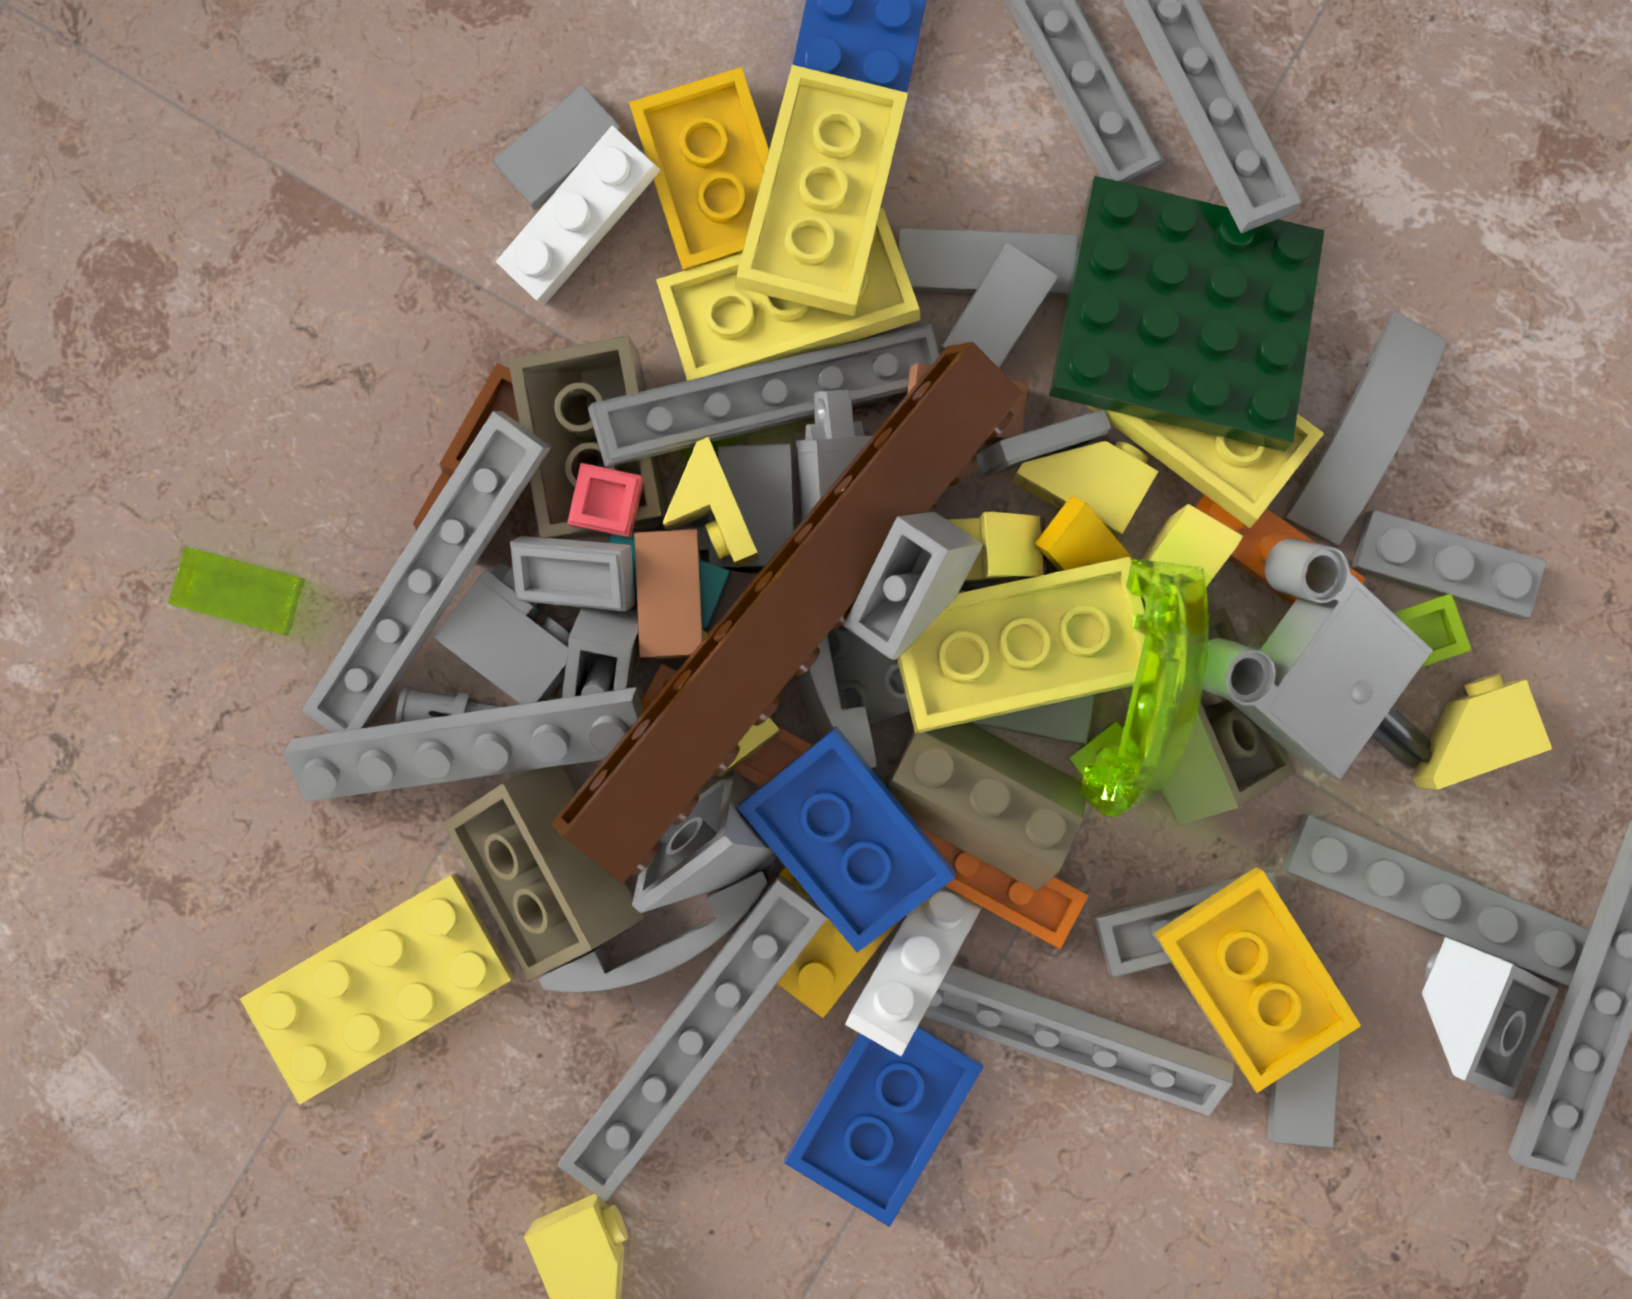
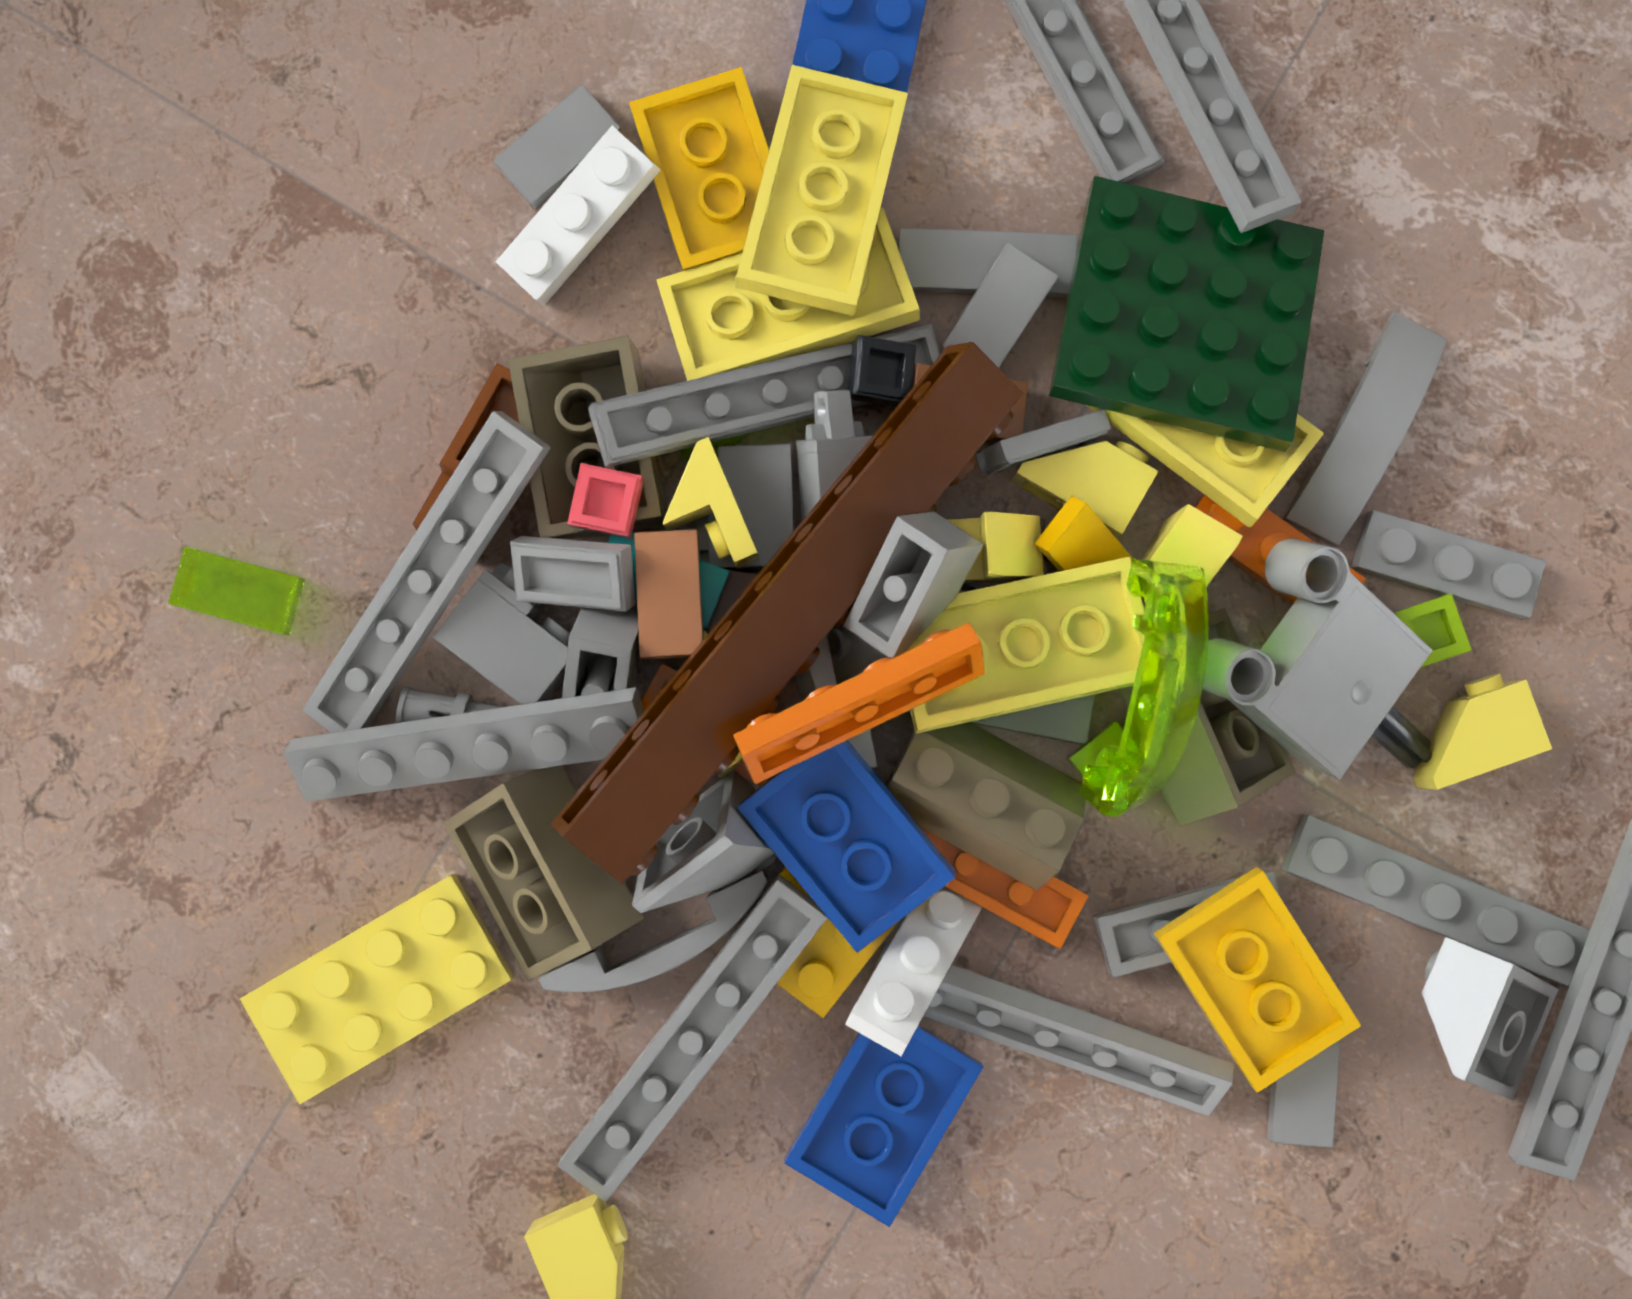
(860, 703): none -> orange plate
(881, 370): none -> black tile

